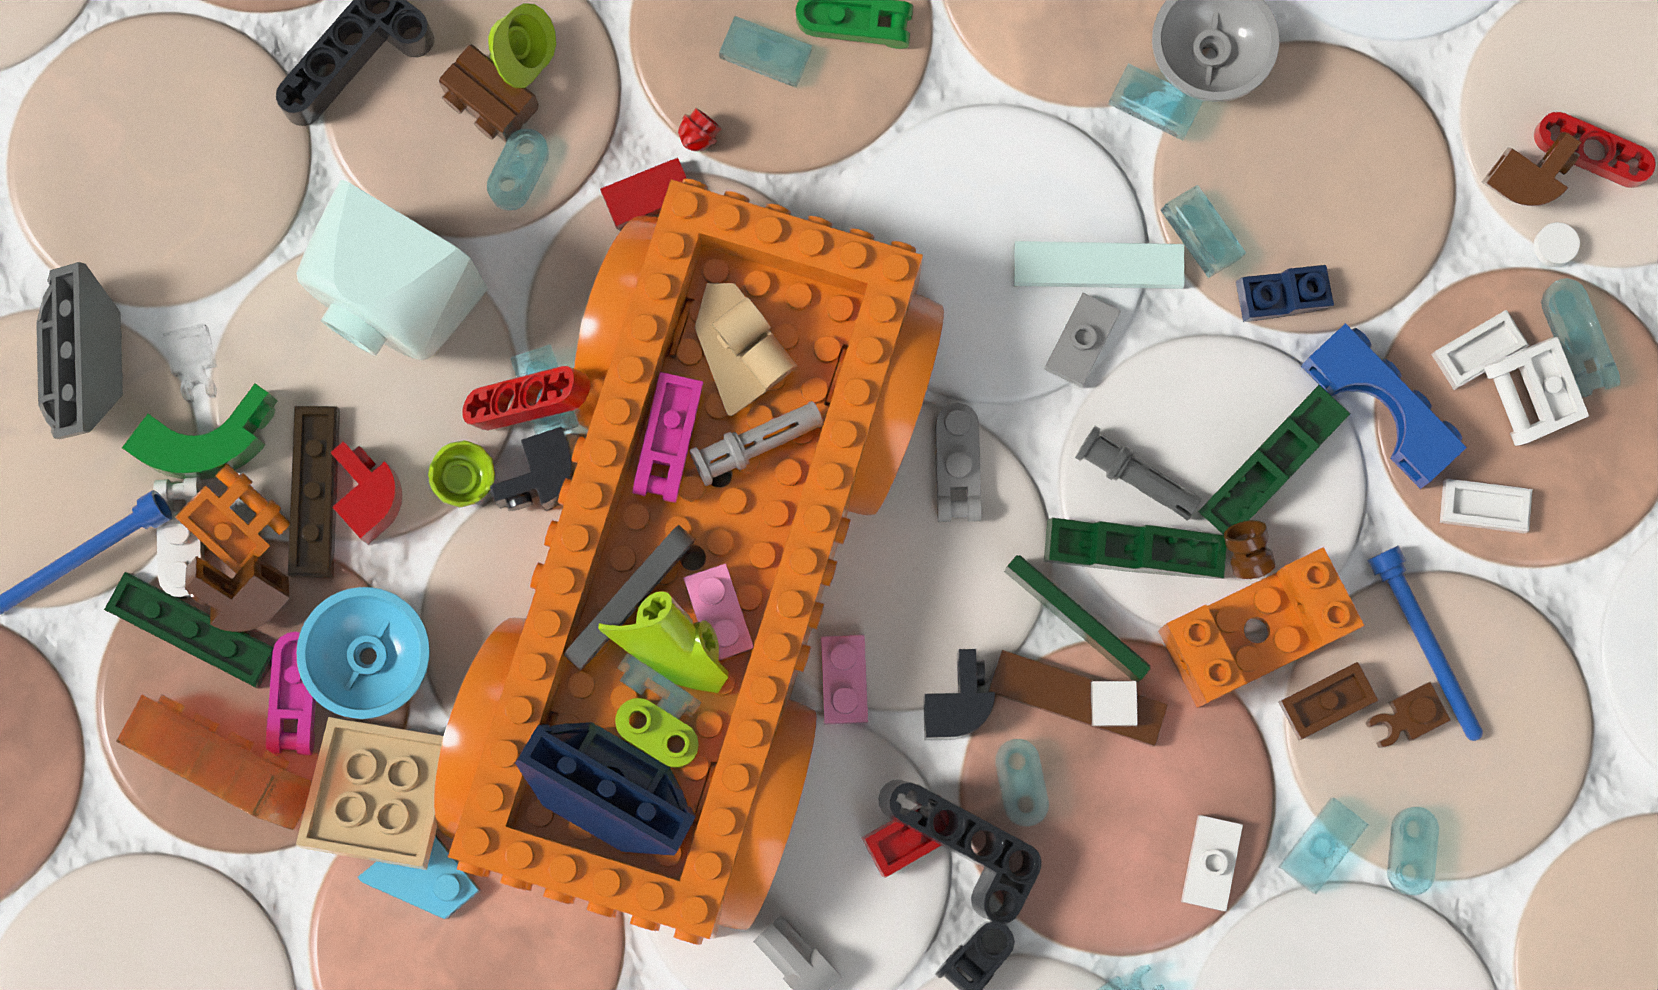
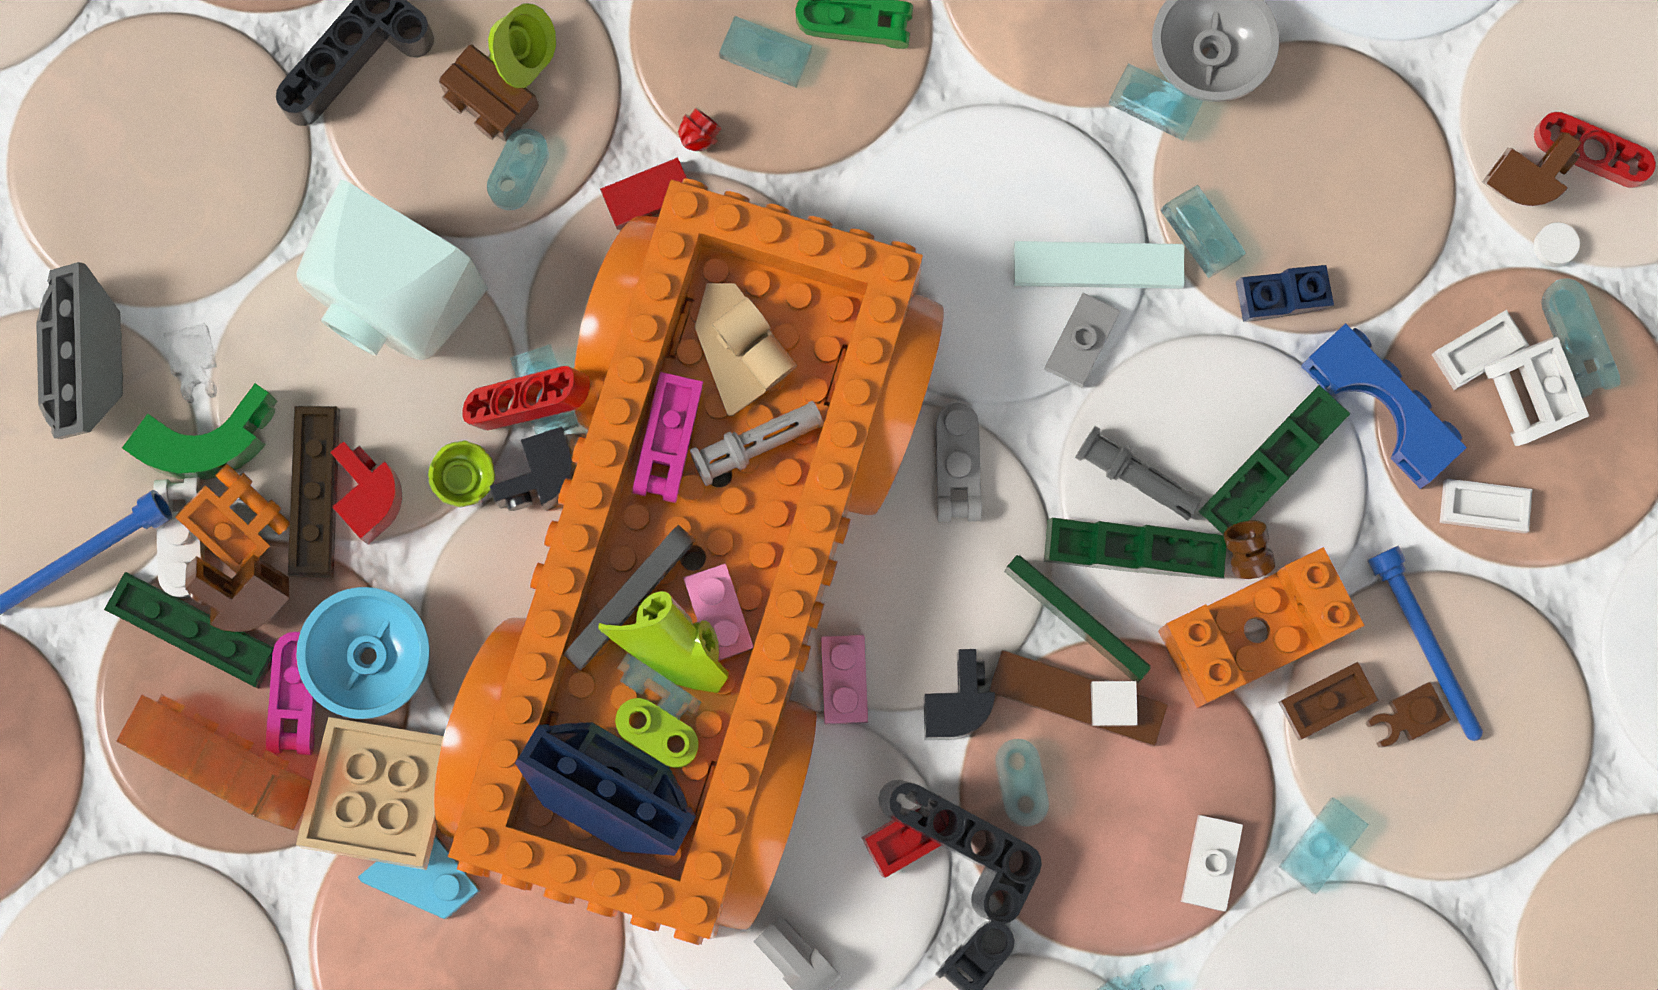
(1417, 851): clear light blue plate -> none

